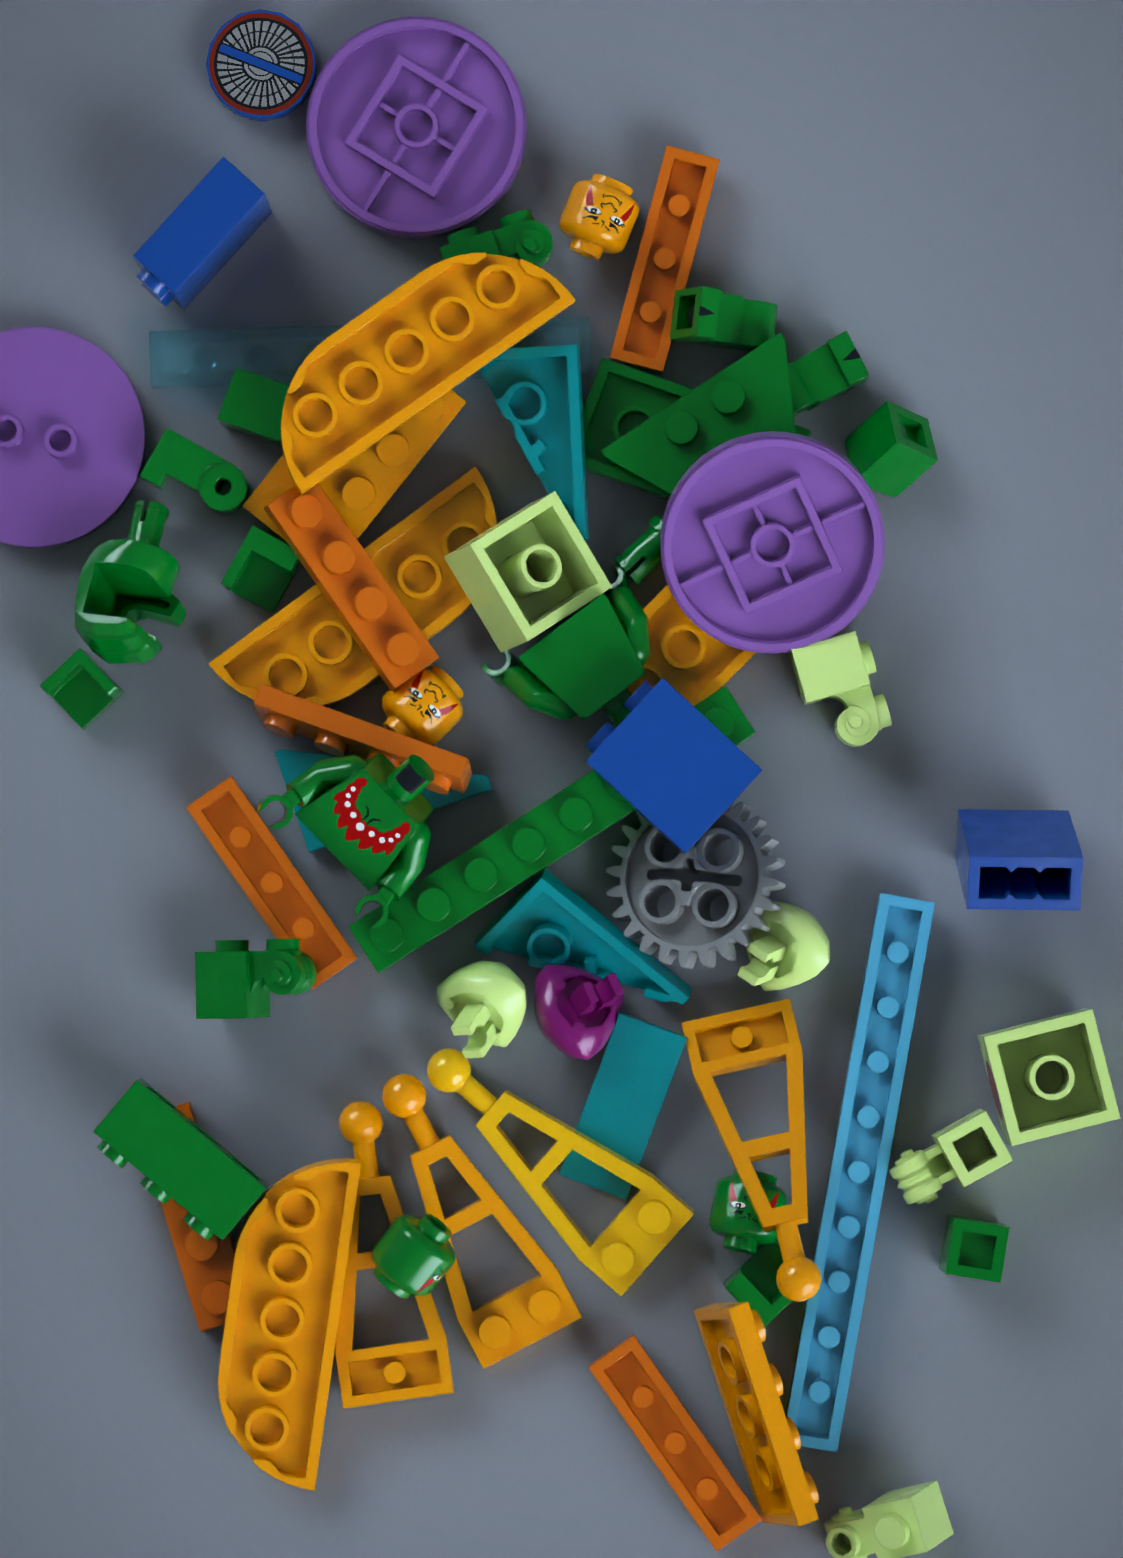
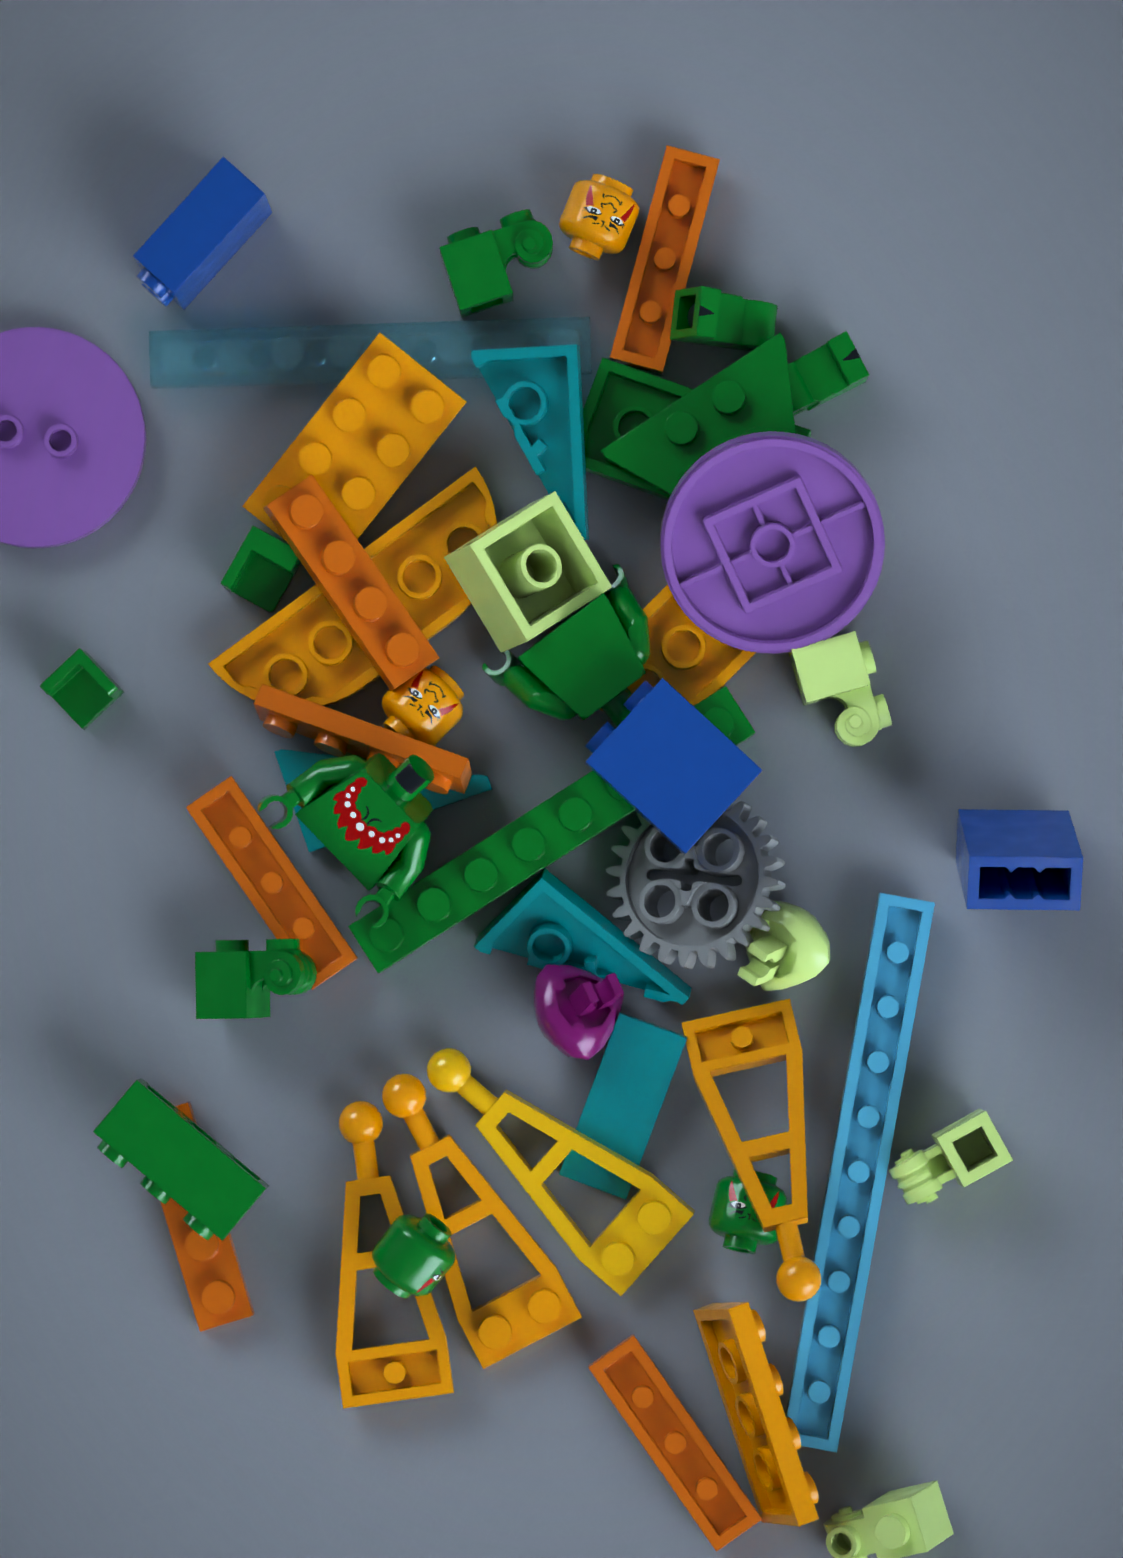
(128, 584): green piece -> none
(215, 479): green leg -> none
(254, 406): green panel -> none
(261, 65): tile -> none
(287, 1317): light orange plate -> none
(409, 355): light orange plate -> none
(416, 127): medium lavender plate -> none
(485, 1004): yellowish green piece -> none
(645, 547): green pin -> none
(757, 1283): green panel -> none
(892, 449): green panel -> none
(974, 1248): green panel -> none
(1049, 1076): yellowish green brick -> none

